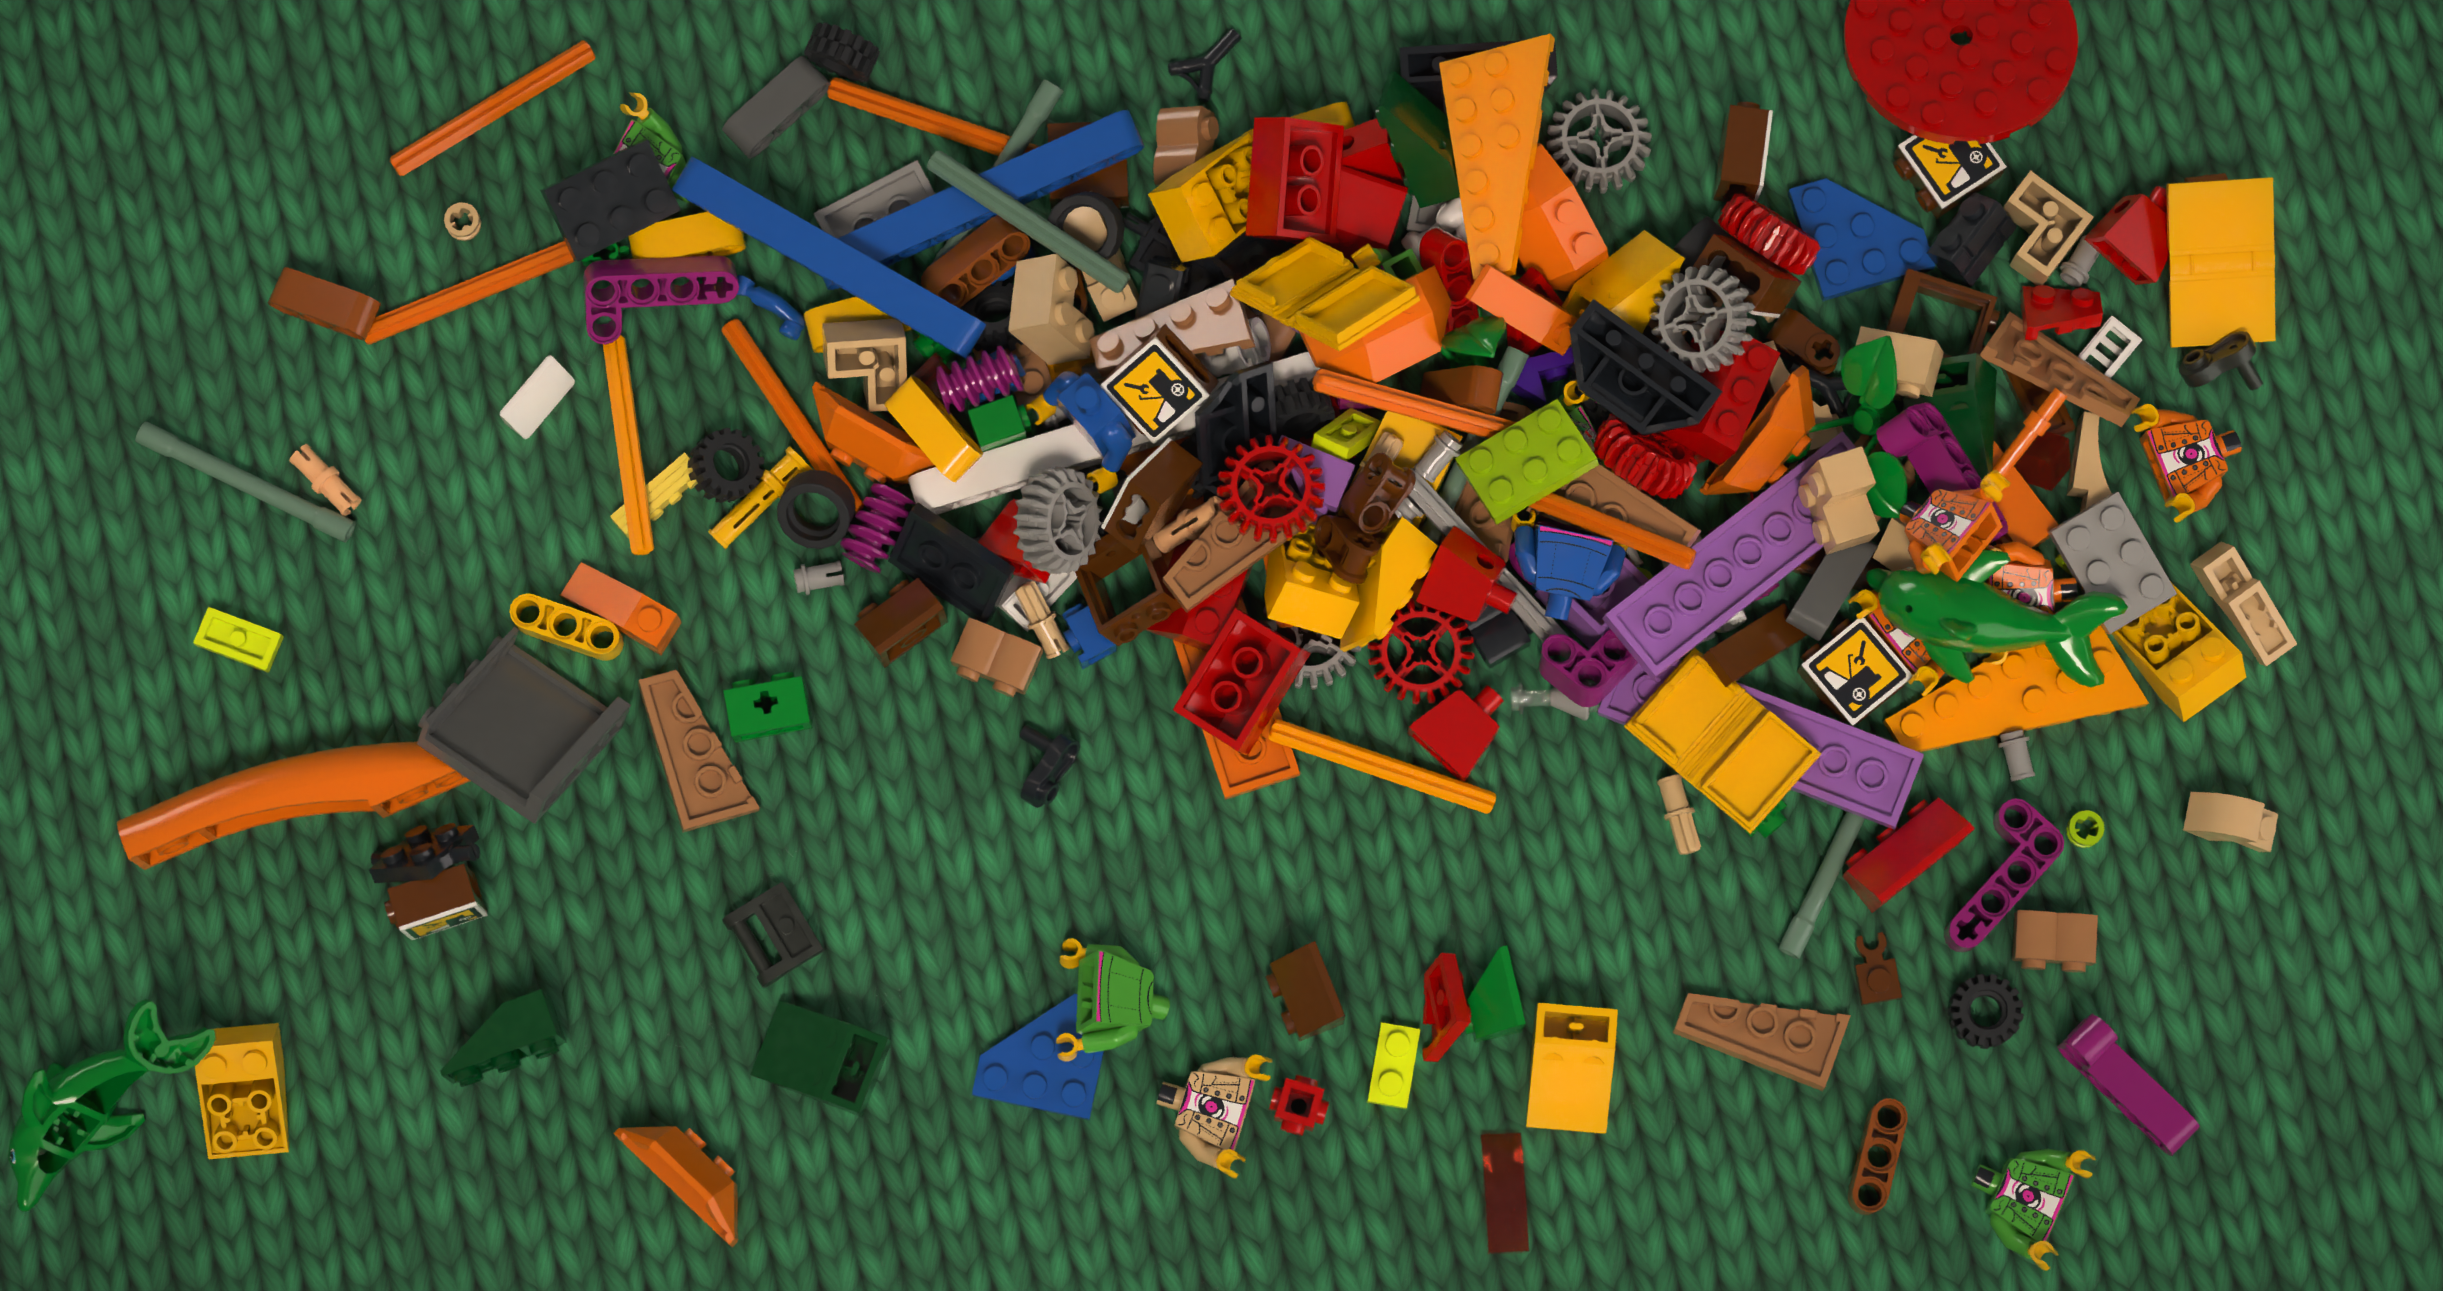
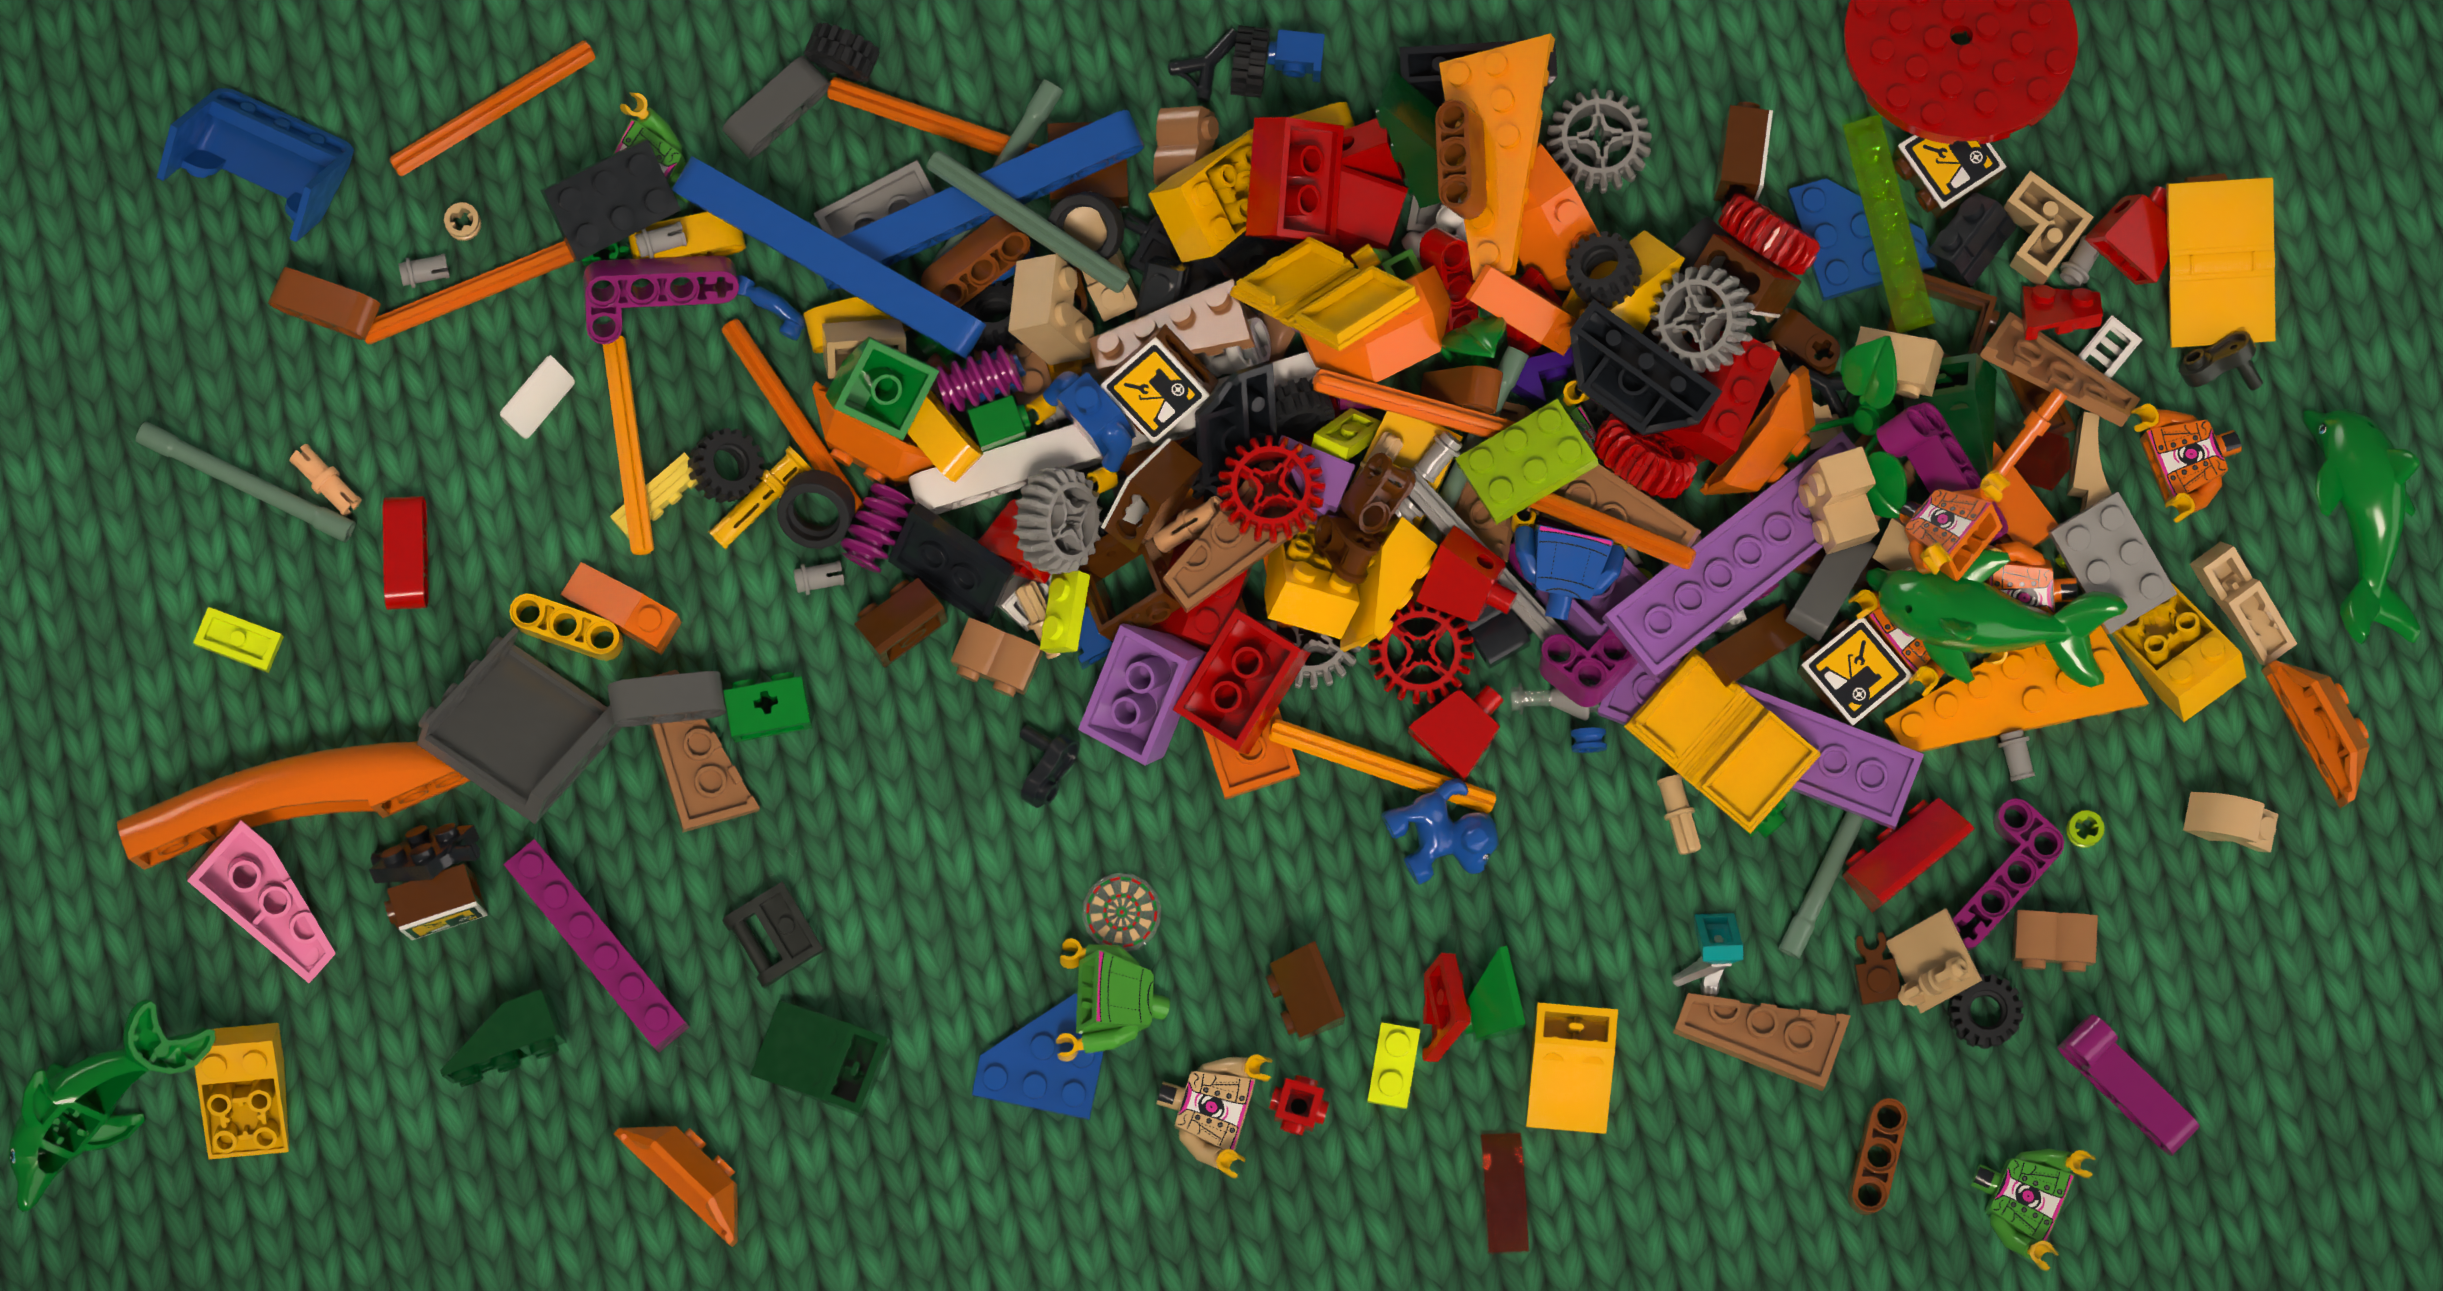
(256, 891): none -> bright pink wedge
(261, 147): none -> blue windscreen
(405, 552): none -> red beam
(423, 270): none -> light grey pin
(596, 945): none -> magenta brick
(660, 239): none -> light grey pin
(666, 699): none -> dark grey beam
(881, 387): none -> green slope
(1064, 612): none -> neon yellow plate
(1122, 912): none -> clear tile
(1139, 690): none -> medium lavender slope
(1249, 61): none -> black tyre
(1297, 53): none -> blue brick
(1451, 145): none -> dark orange beam
(1468, 839): none -> blue animal
(1588, 740): none -> blue bush
(1595, 252): none -> black tyre
(1719, 948): none -> teal piece
(1889, 224): none -> clear neon green plate
(1932, 962): none -> tan hinge
(2323, 725): none -> orange wedge
(2370, 483): none -> green animal

